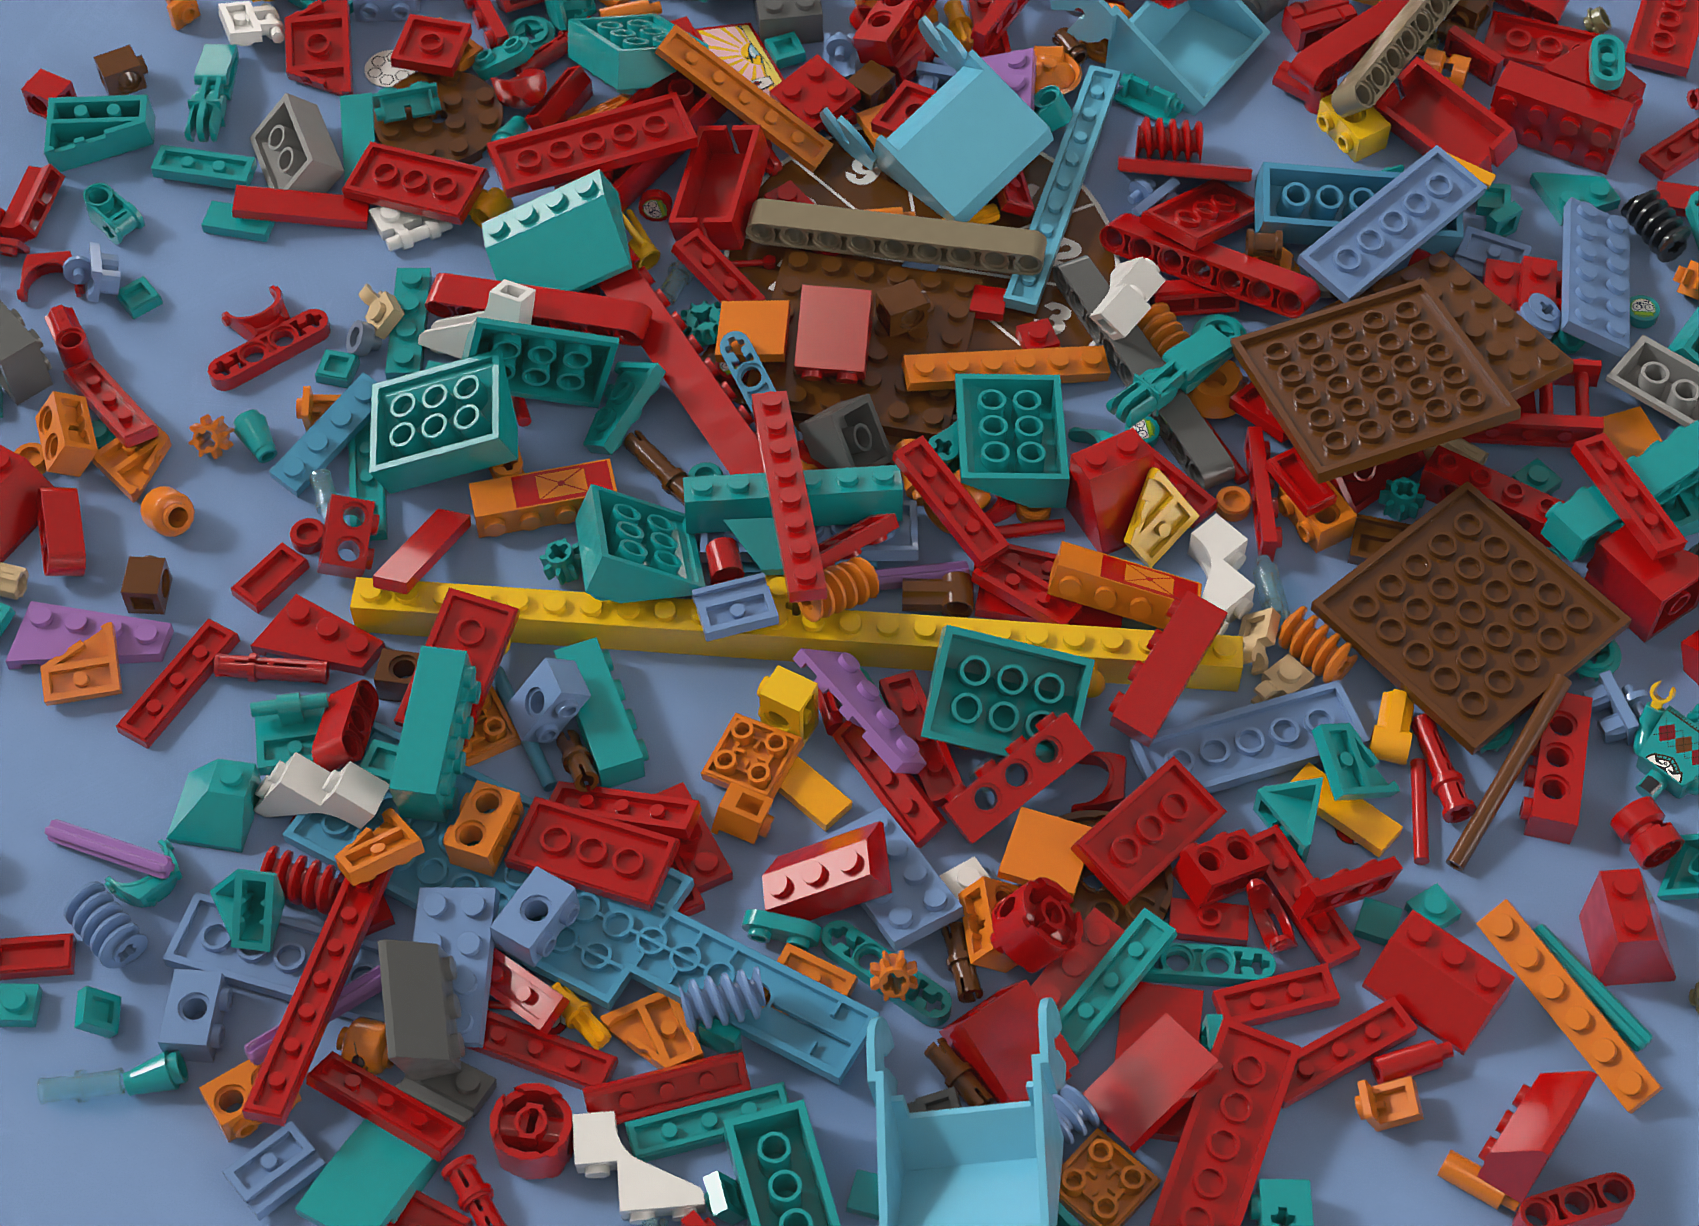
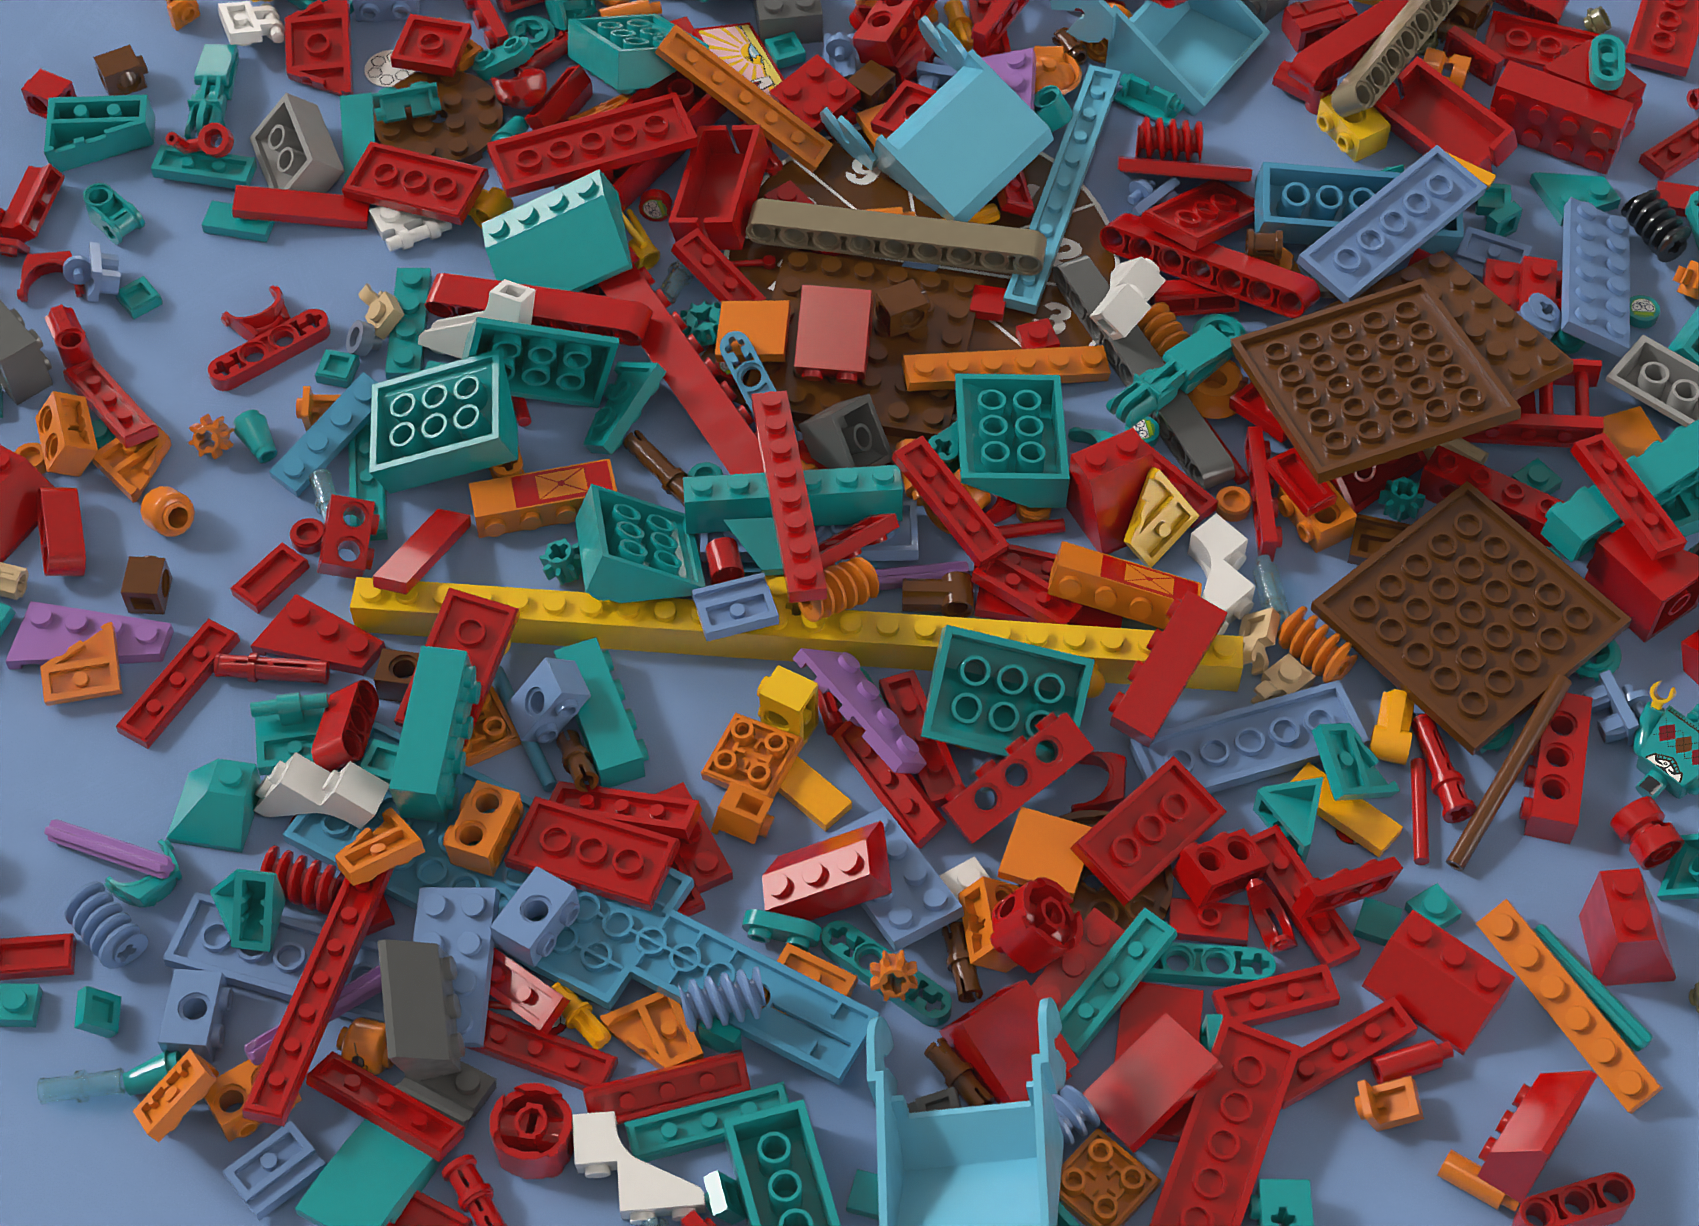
(175, 1095): none -> orange bracket
(205, 141): none -> red plate

